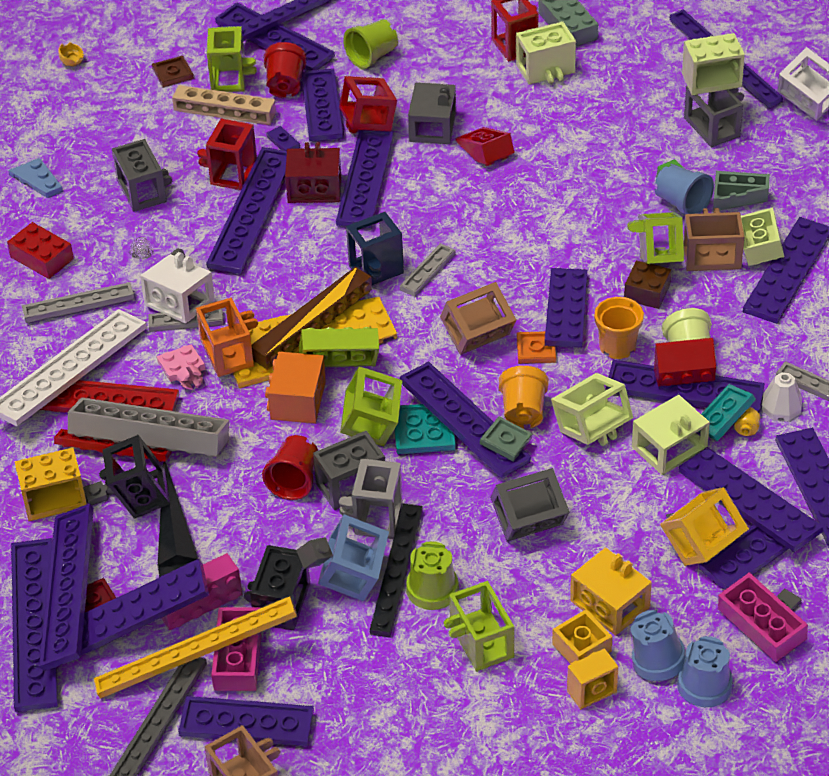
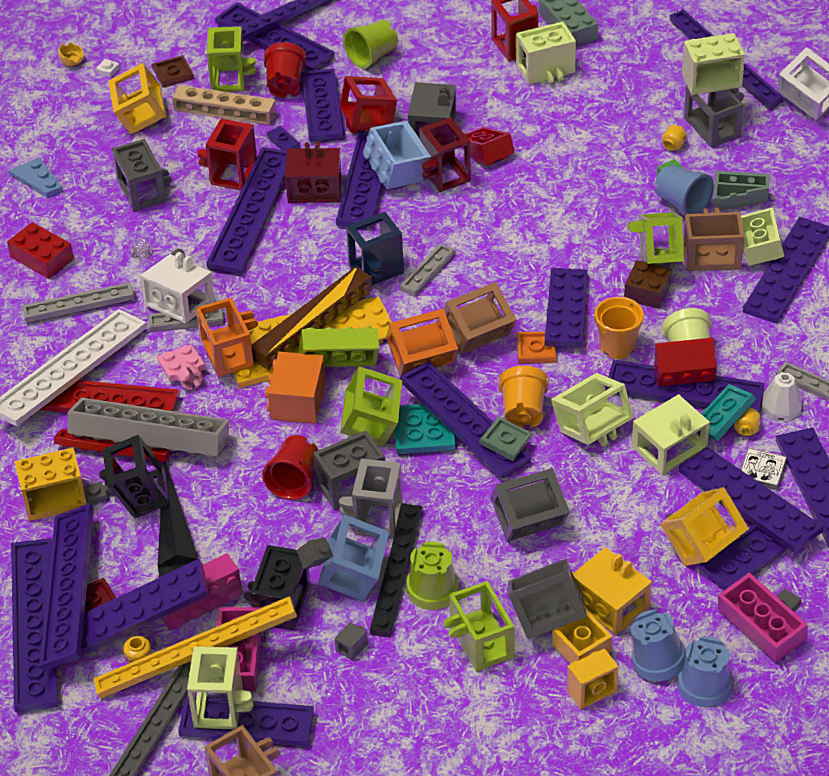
(107, 68): none -> white plate
(136, 648): none -> yellow head
(141, 106): none -> yellow piece
(216, 672): none -> yellowish green piece
(351, 641): none -> dark grey brick
(396, 154): none -> light blue container
(422, 344): none -> orange piece
(441, 145): none -> dark red piece
(546, 598): none -> dark grey piece
(674, 137): none -> yellow head
(764, 467): none -> tile

